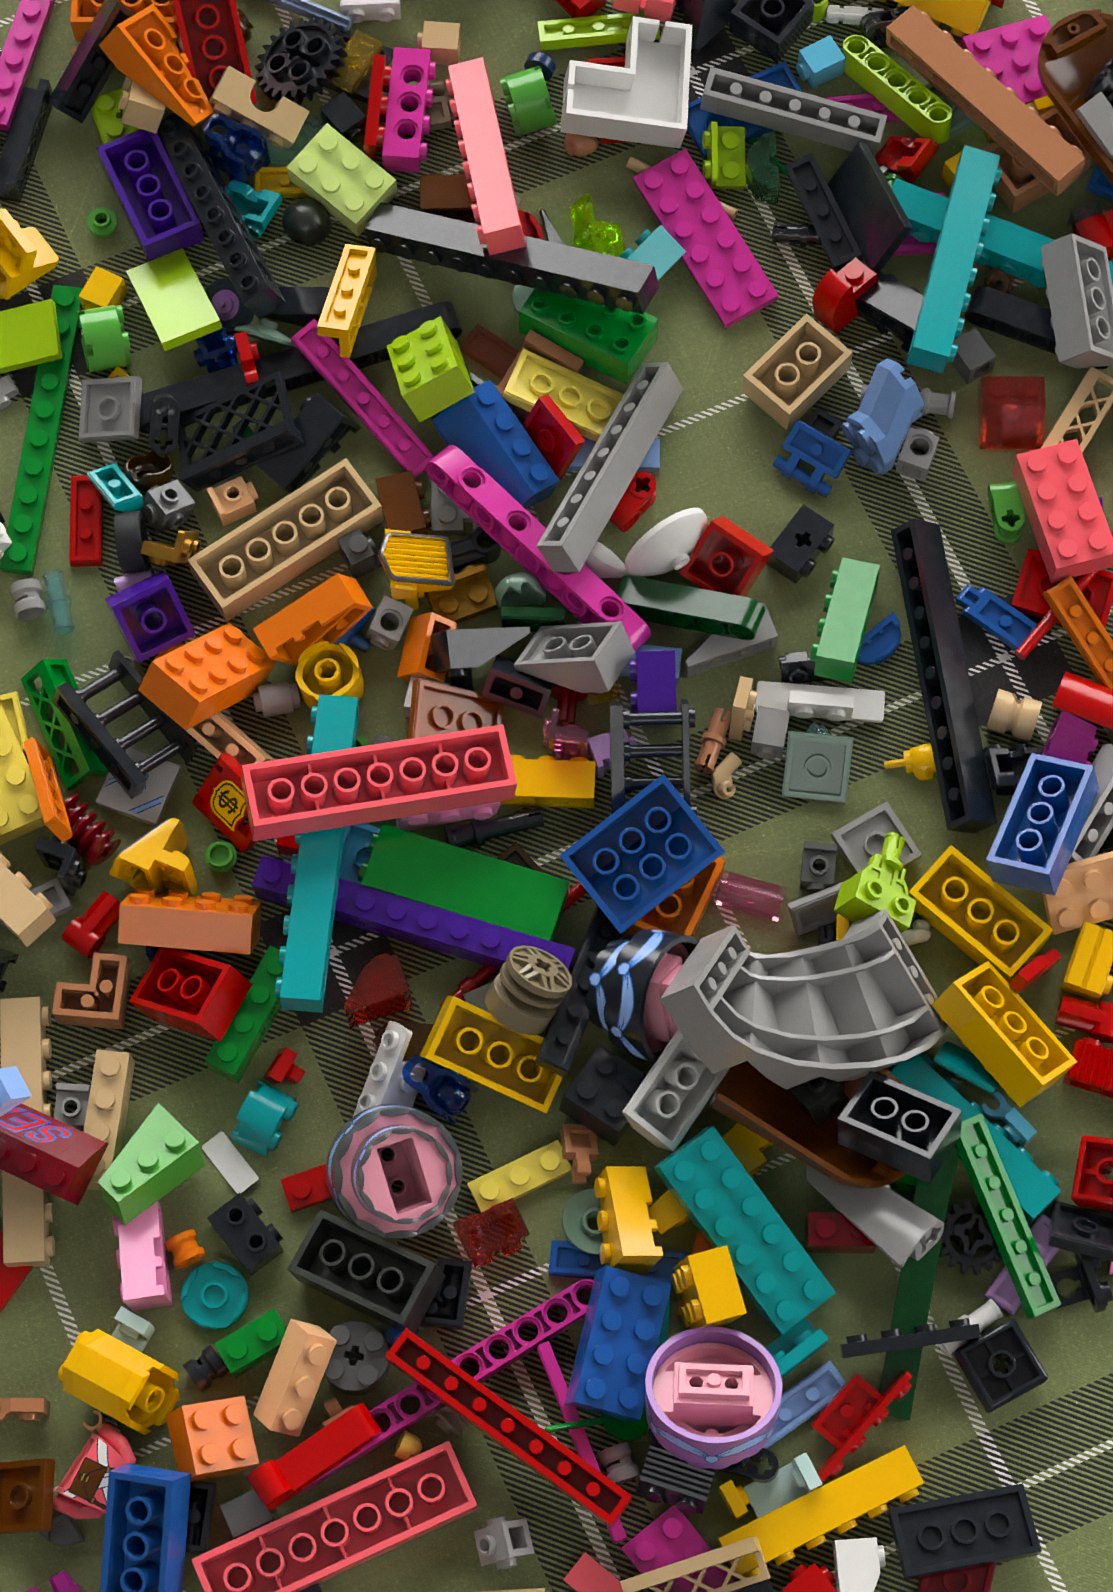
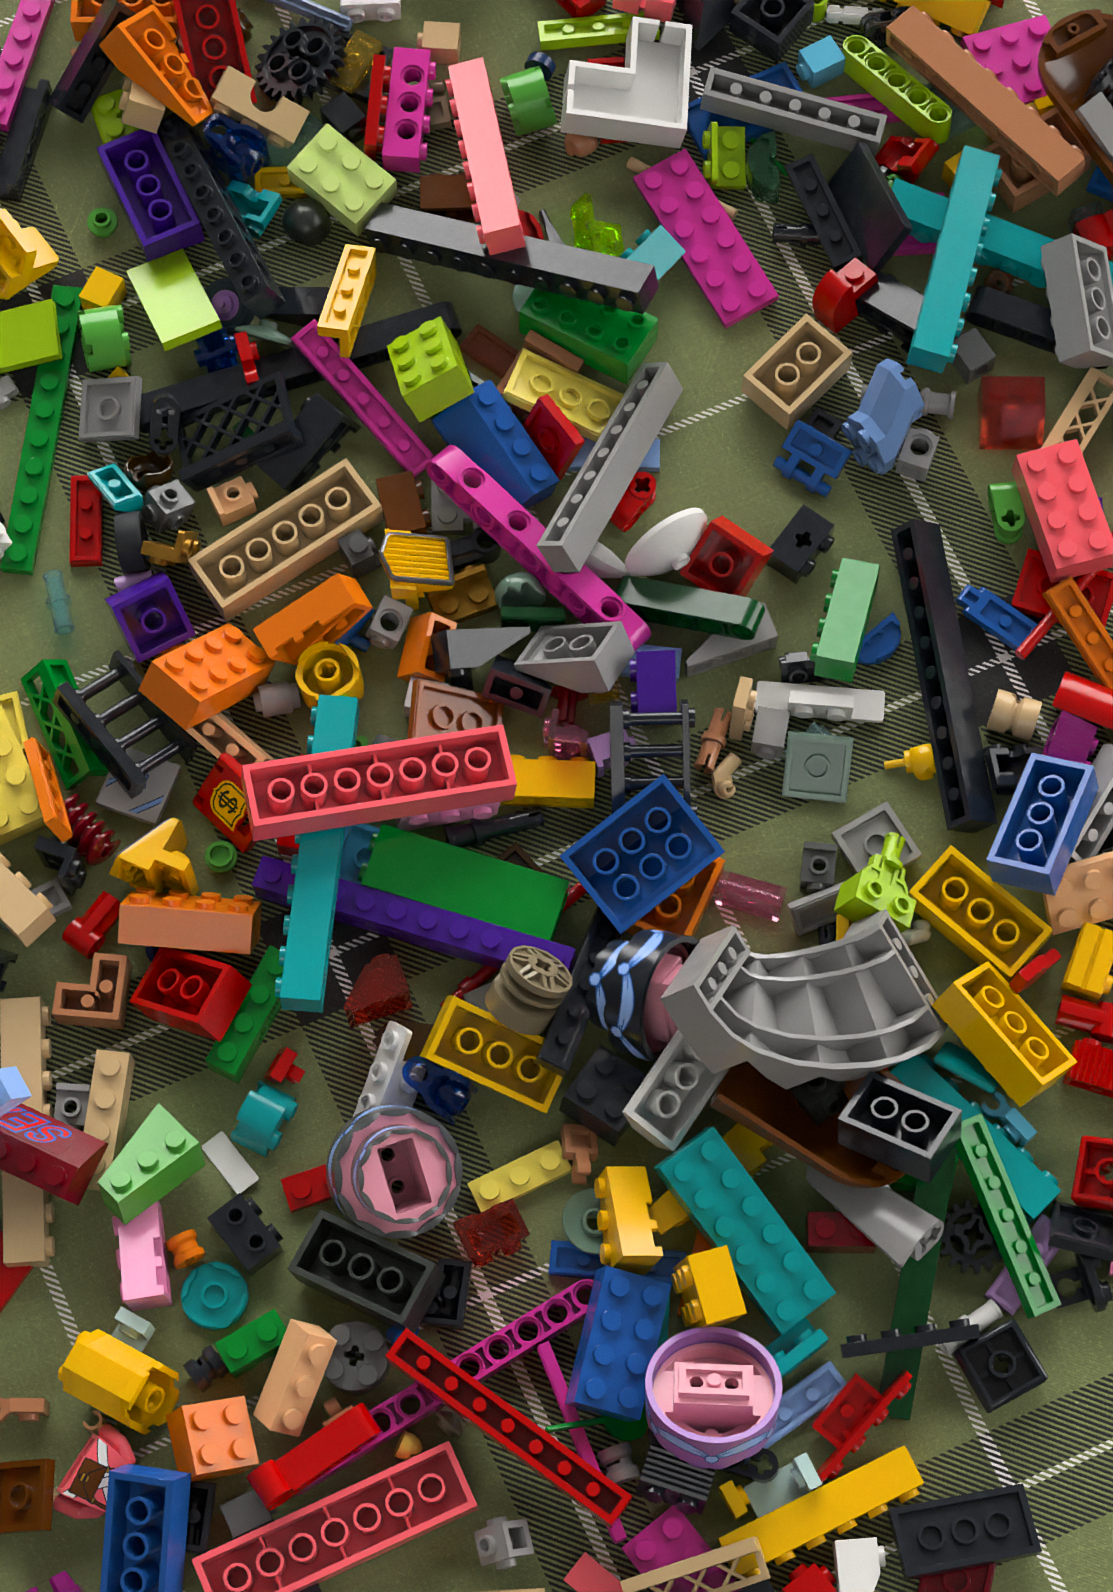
(27, 599): light grey wheel -> none
(63, 1531): dark grey tile -> none

